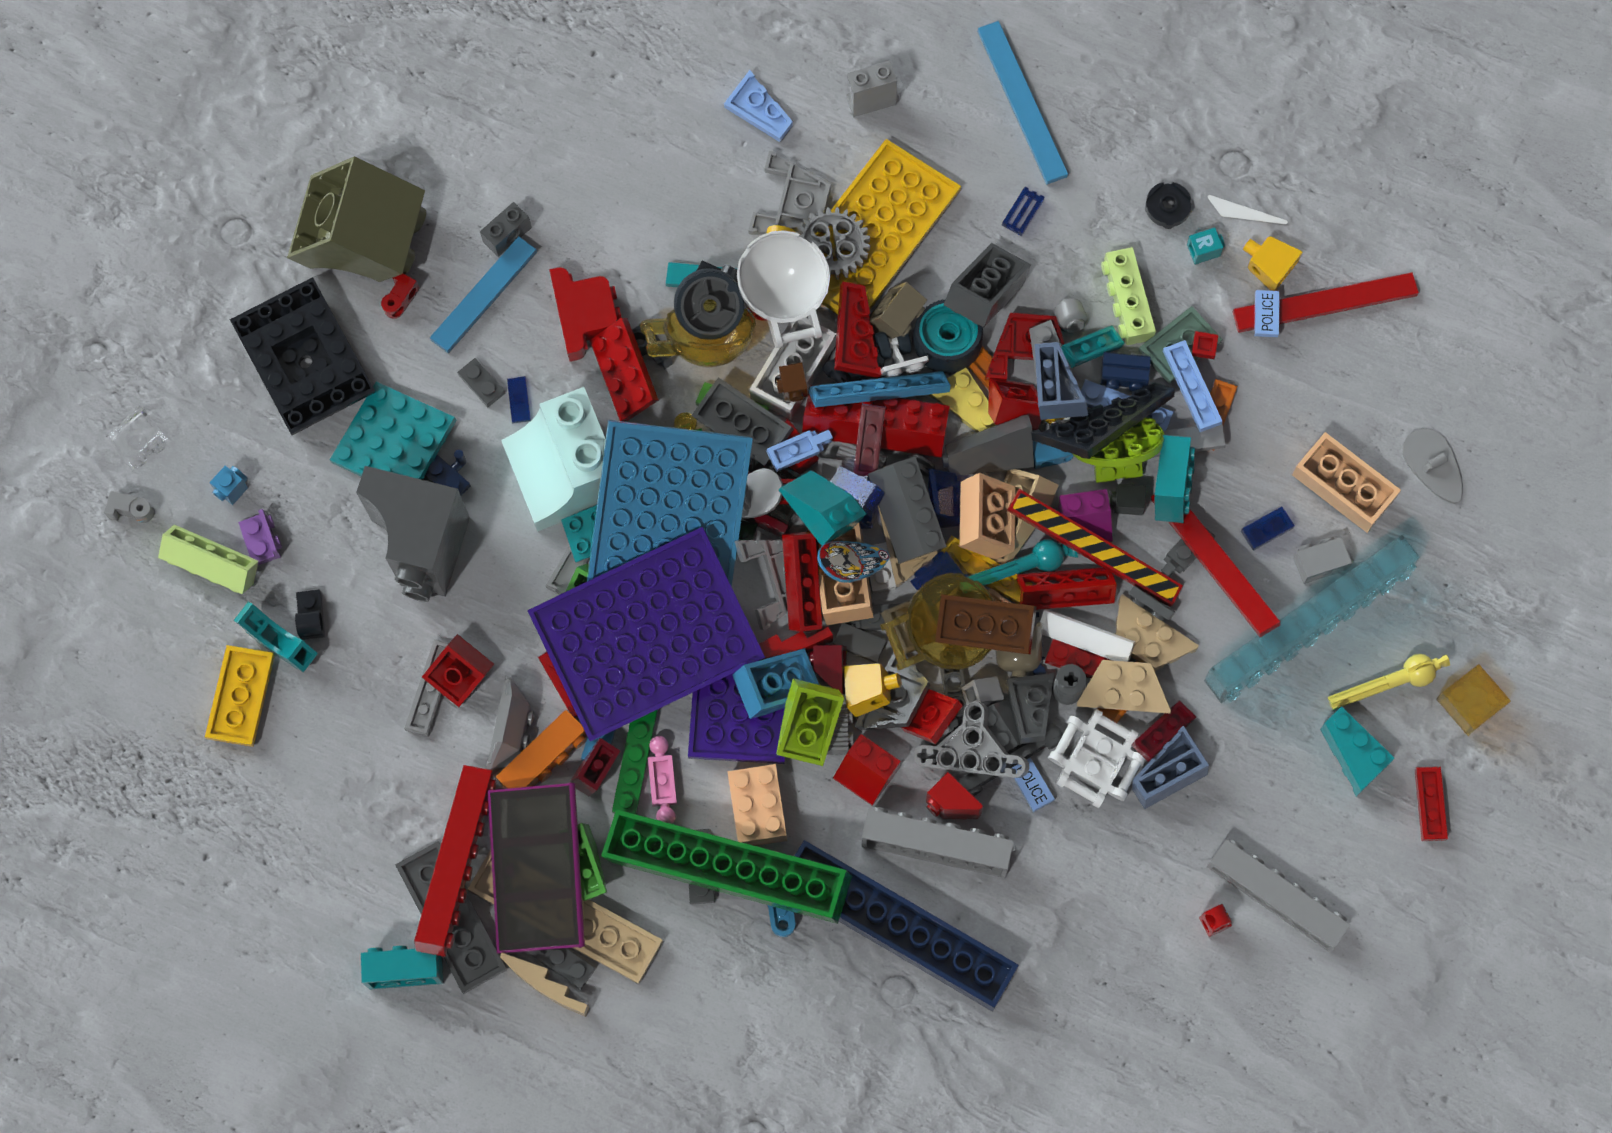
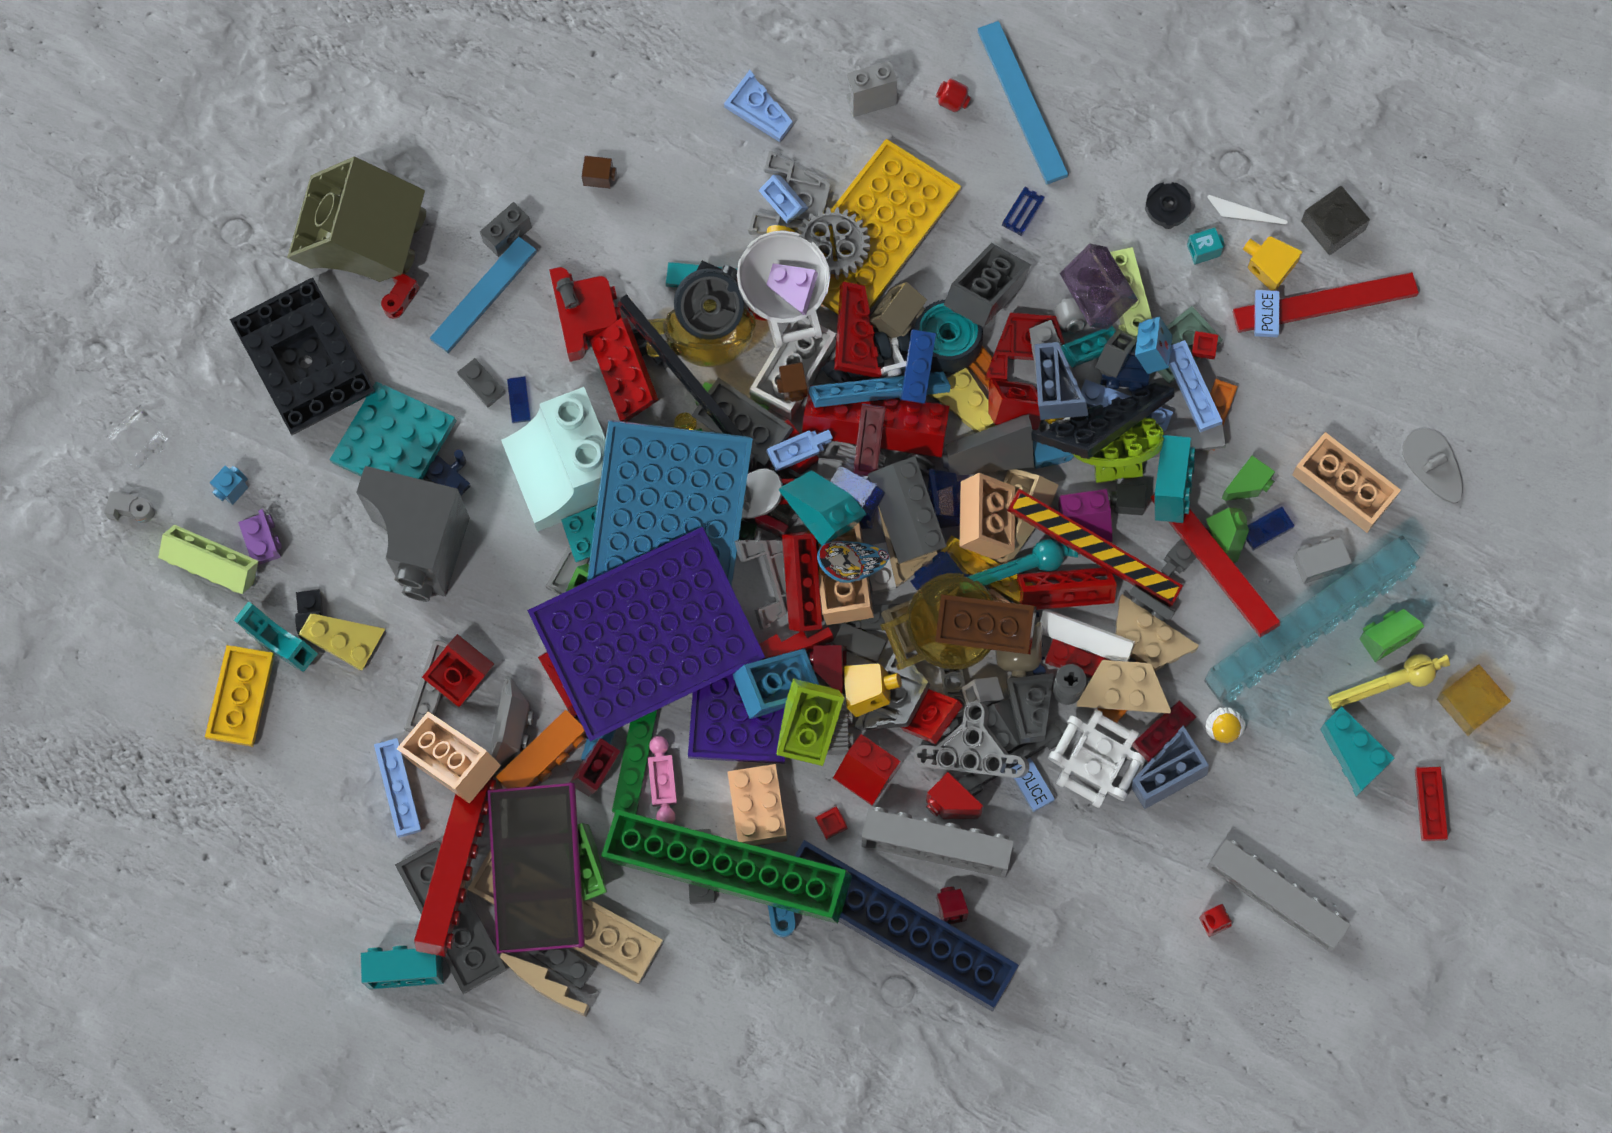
(342, 638): none -> light yellow wing
(397, 788): none -> light blue plate
(449, 757): none -> light nougat brick
(567, 292): none -> dark grey pin
(598, 172): none -> reddish brown brick
(677, 366): none -> black tile
(783, 198): none -> light blue slope
(793, 285): none -> lavender wing
(831, 823): none -> red tile
(918, 366): none -> blue plate
(952, 905): none -> dark red slope
(953, 95): none -> red head
(1098, 286): none -> clear purple brick
(1116, 353): none -> dark grey slope
(1153, 345): none -> dark azure brick
(1225, 725): none -> yellow hair
(1229, 531): none -> bright green slope
(1250, 481): none -> bright green slope
(1335, 220): none -> clear smoke brick
(1390, 634): none -> bright green slope

